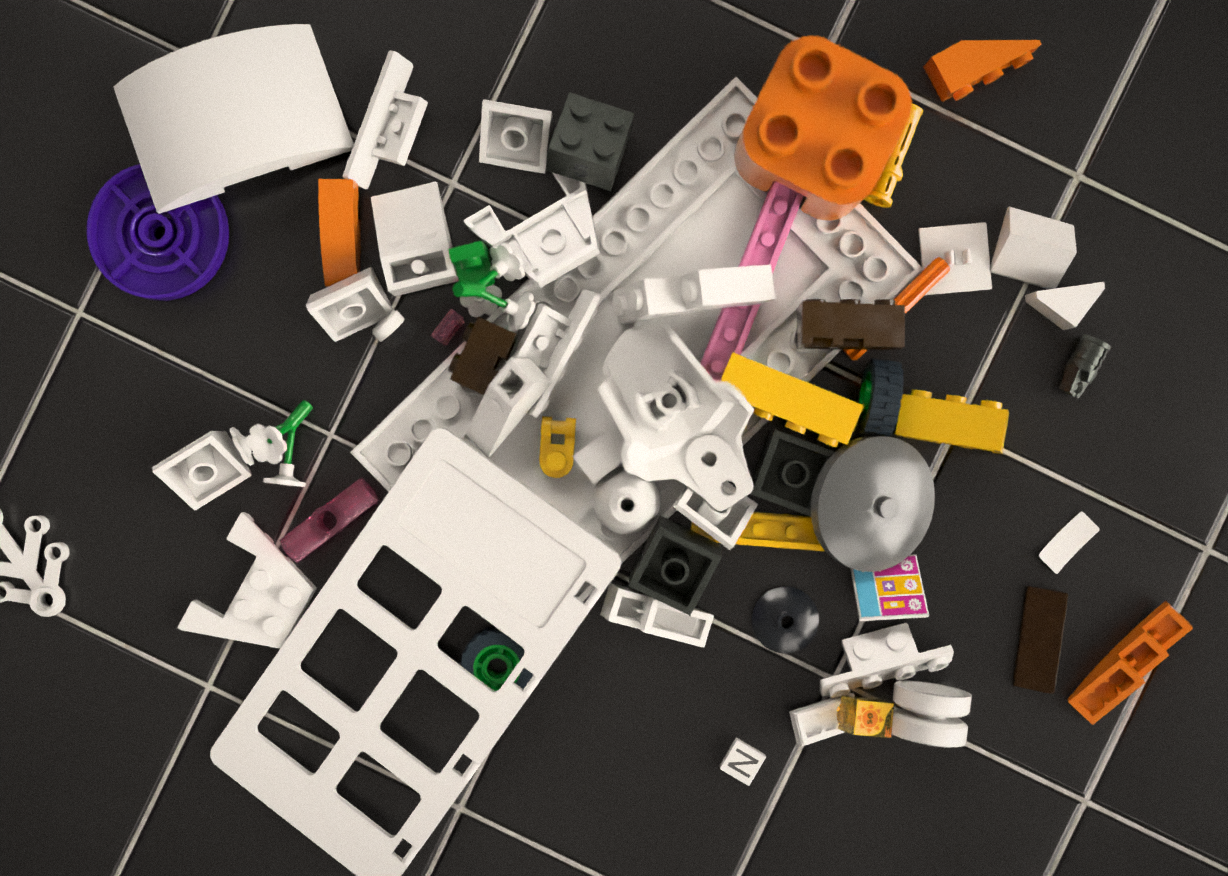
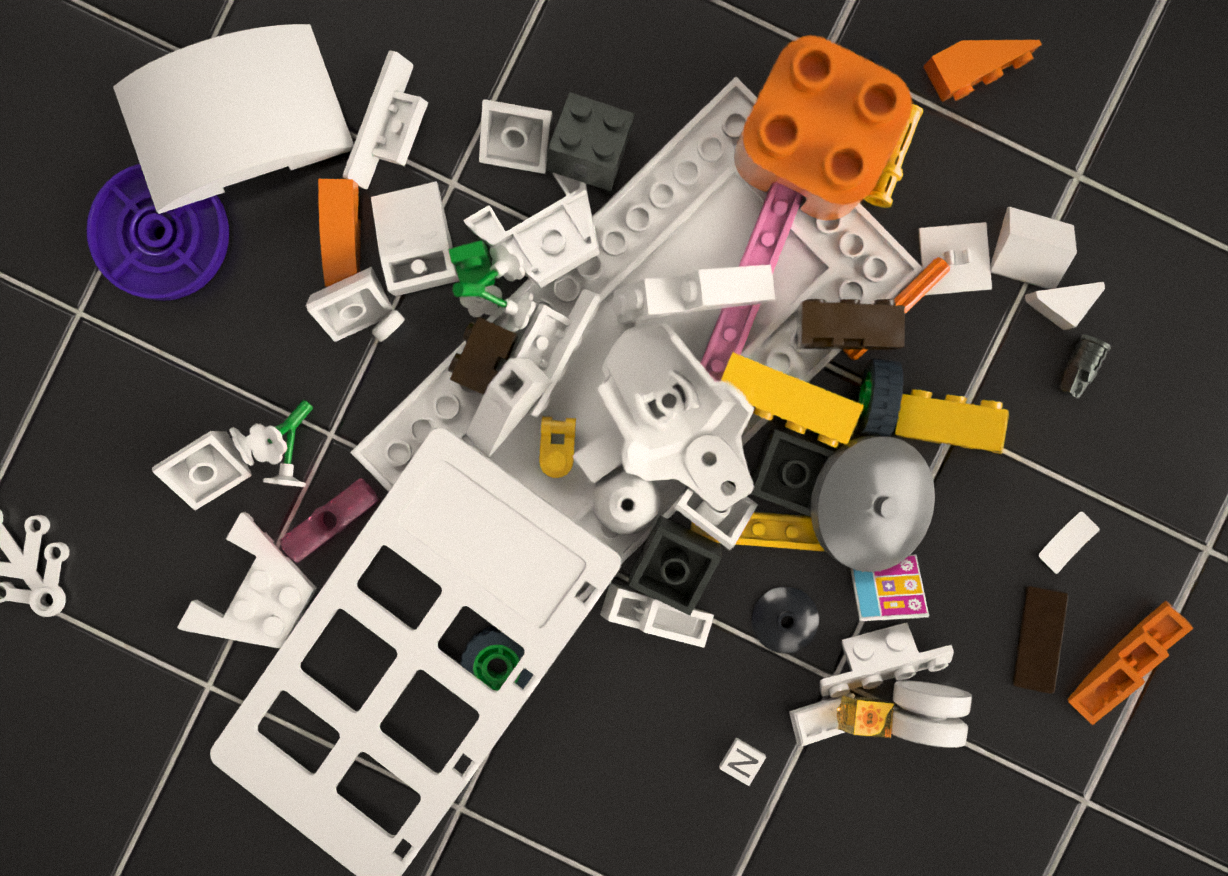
(448, 327): clear pink tile -> none

